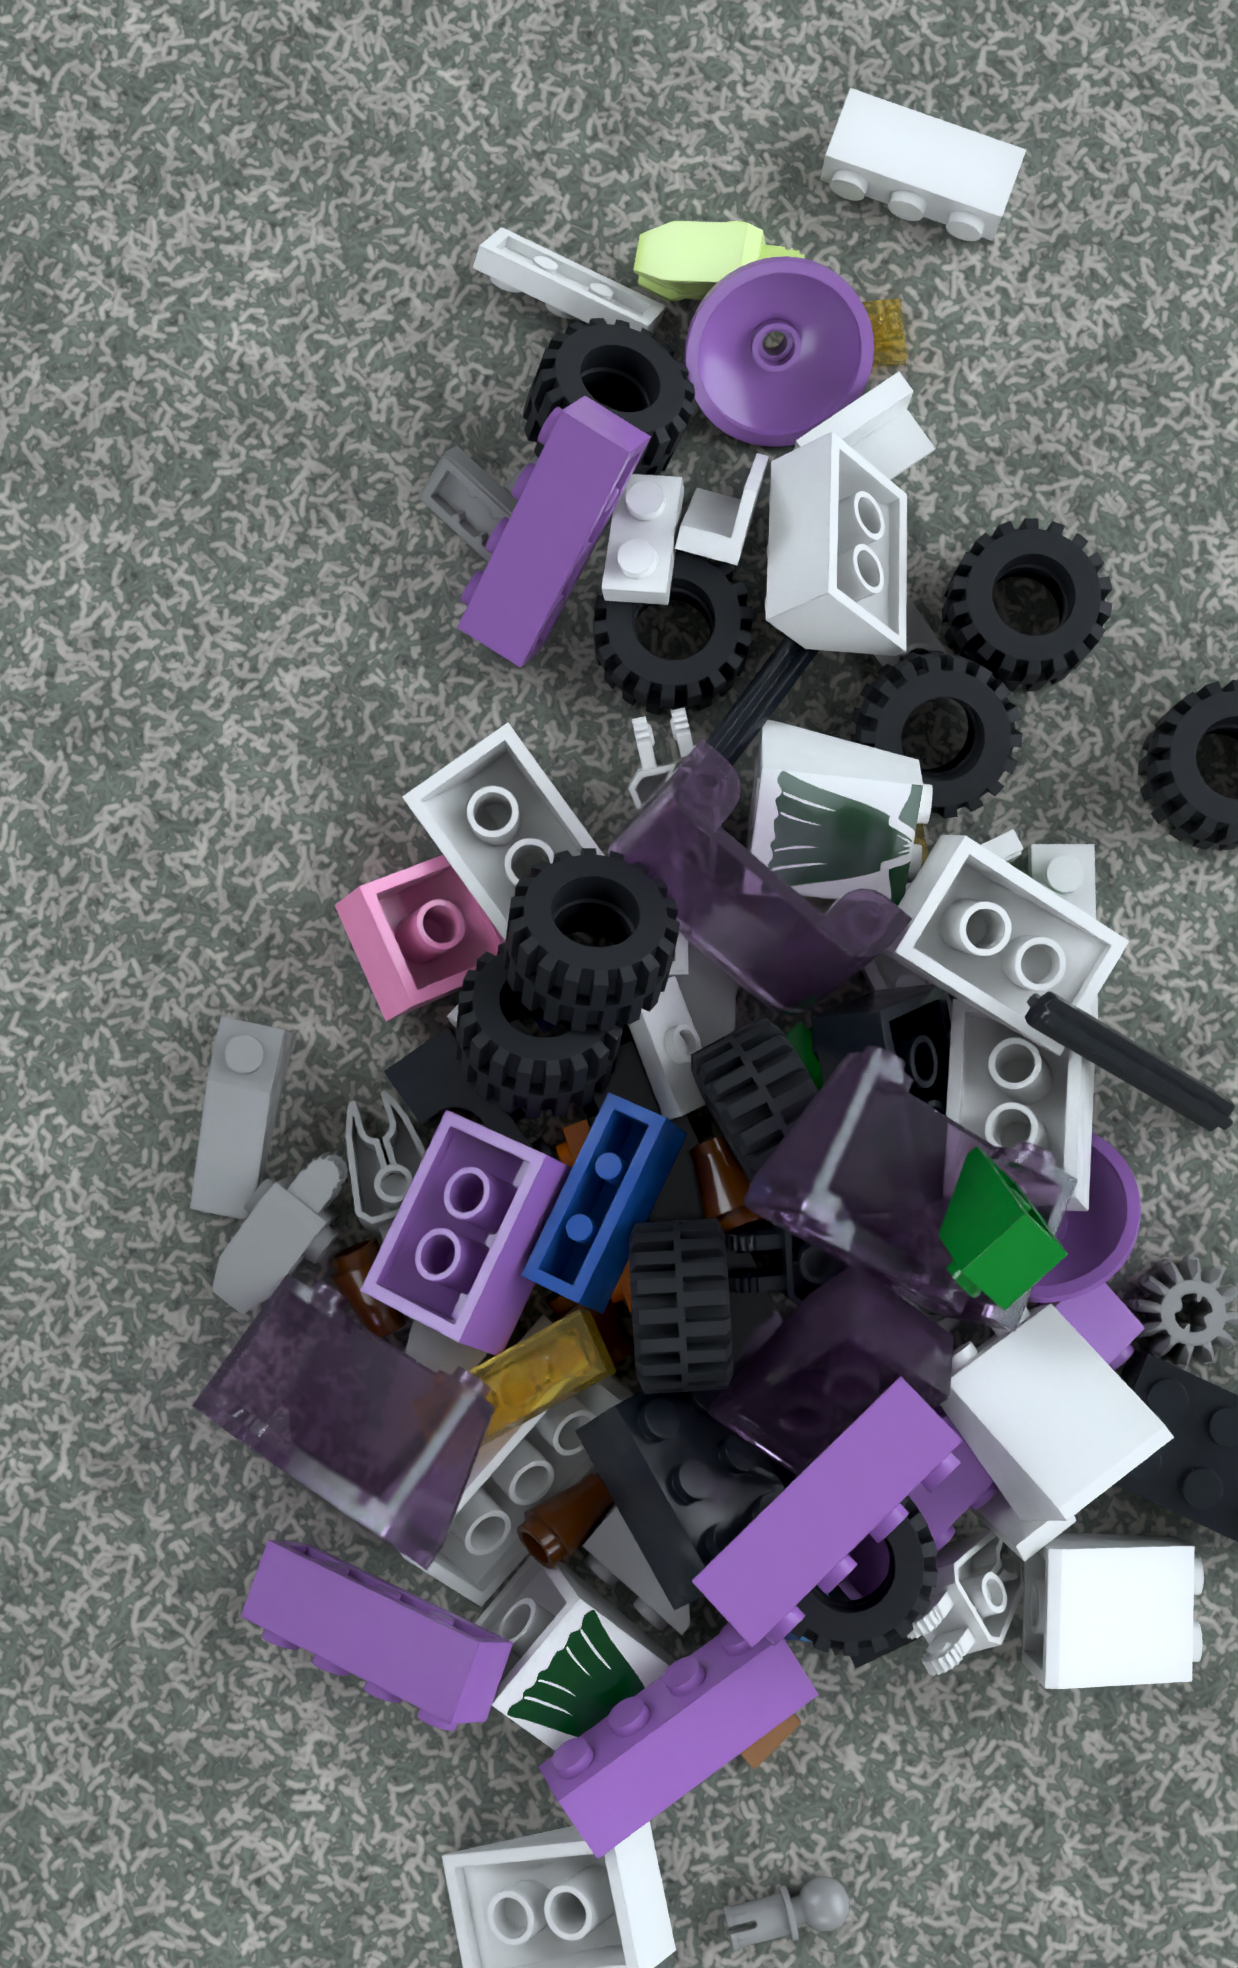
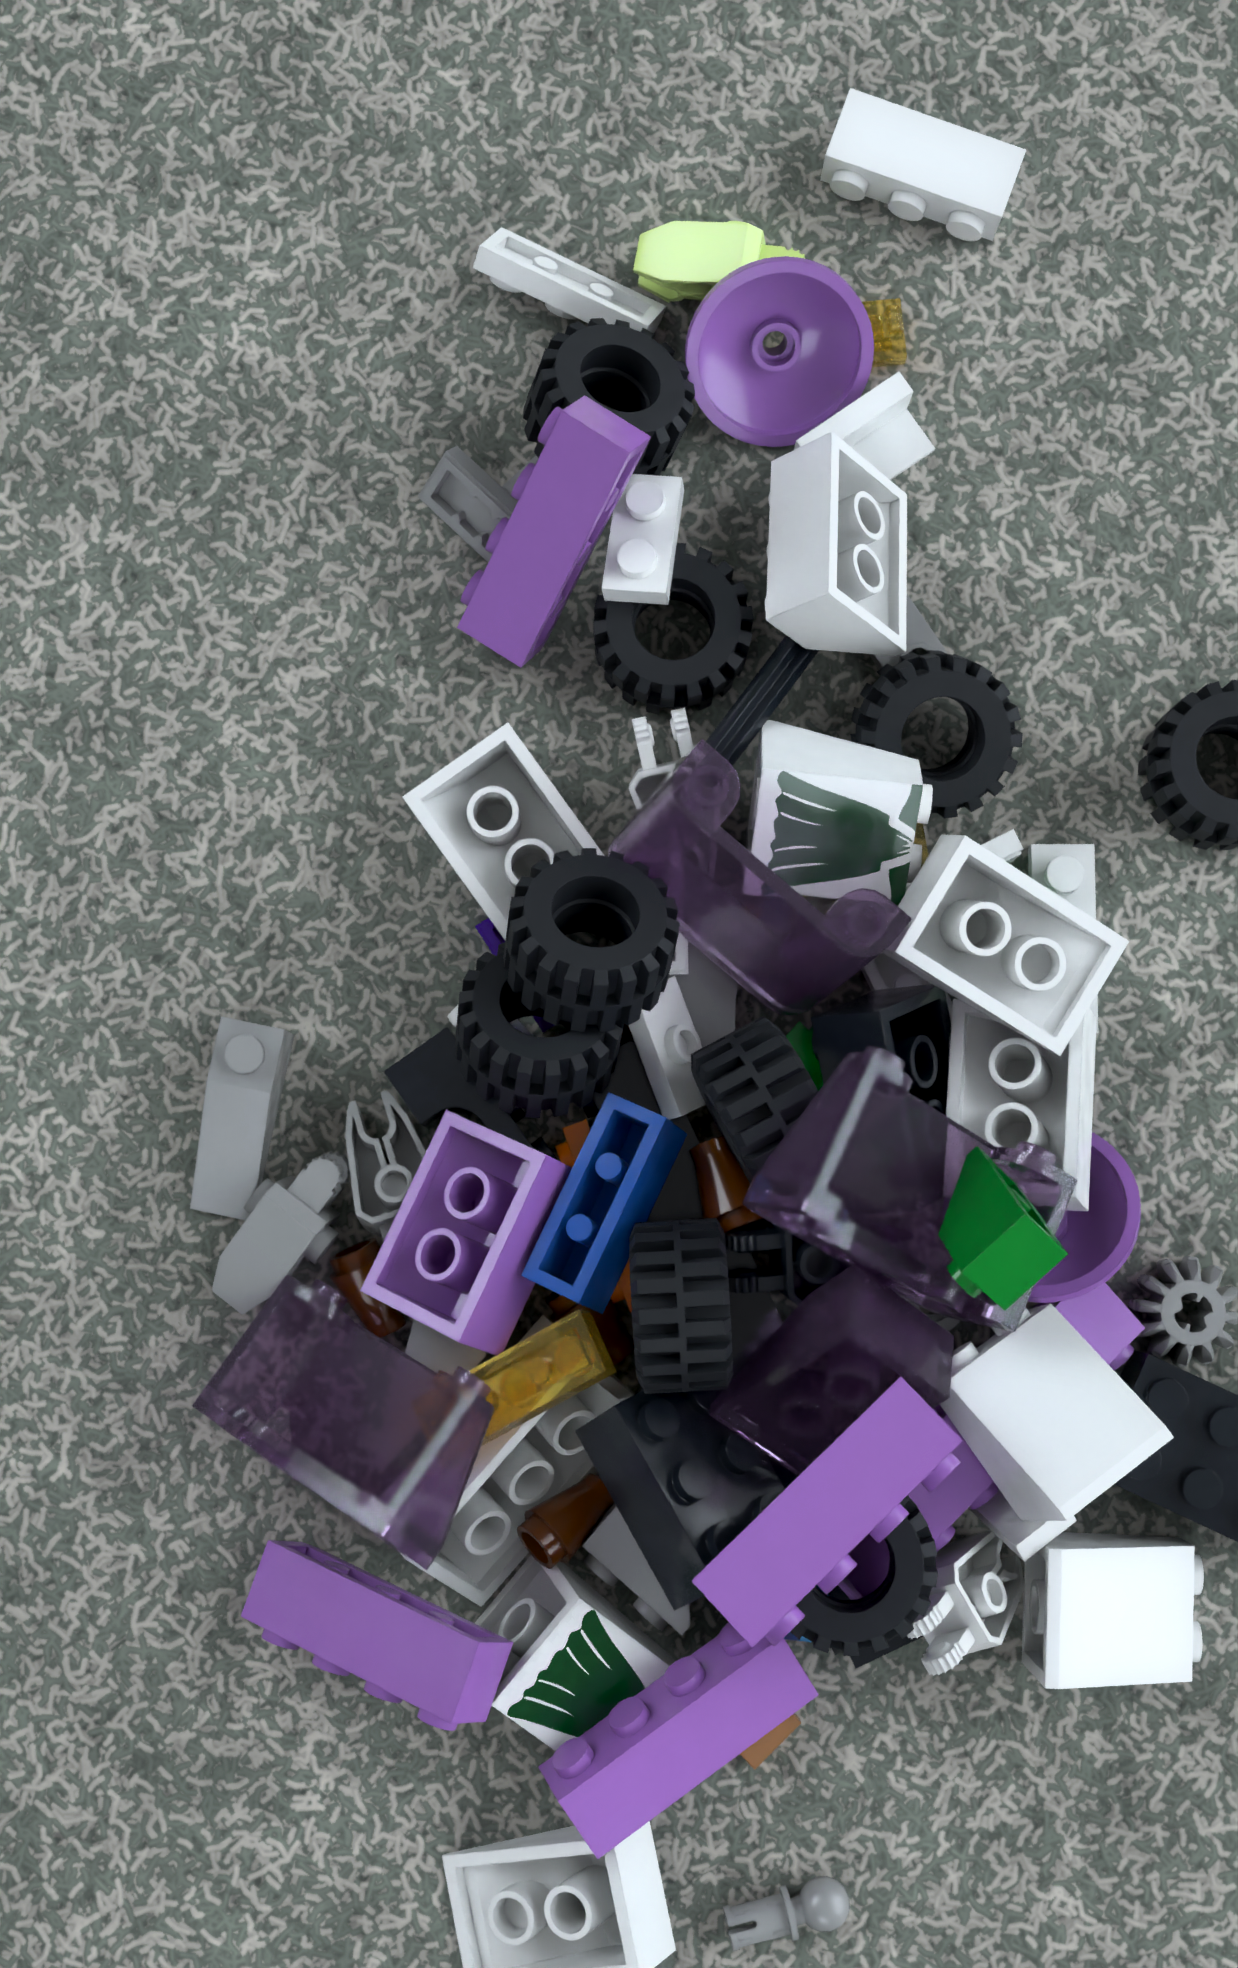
(416, 934): bright pink slope -> none
(719, 523): white panel -> none
(1053, 563): black tyre -> none
(1128, 1060): black axle -> none

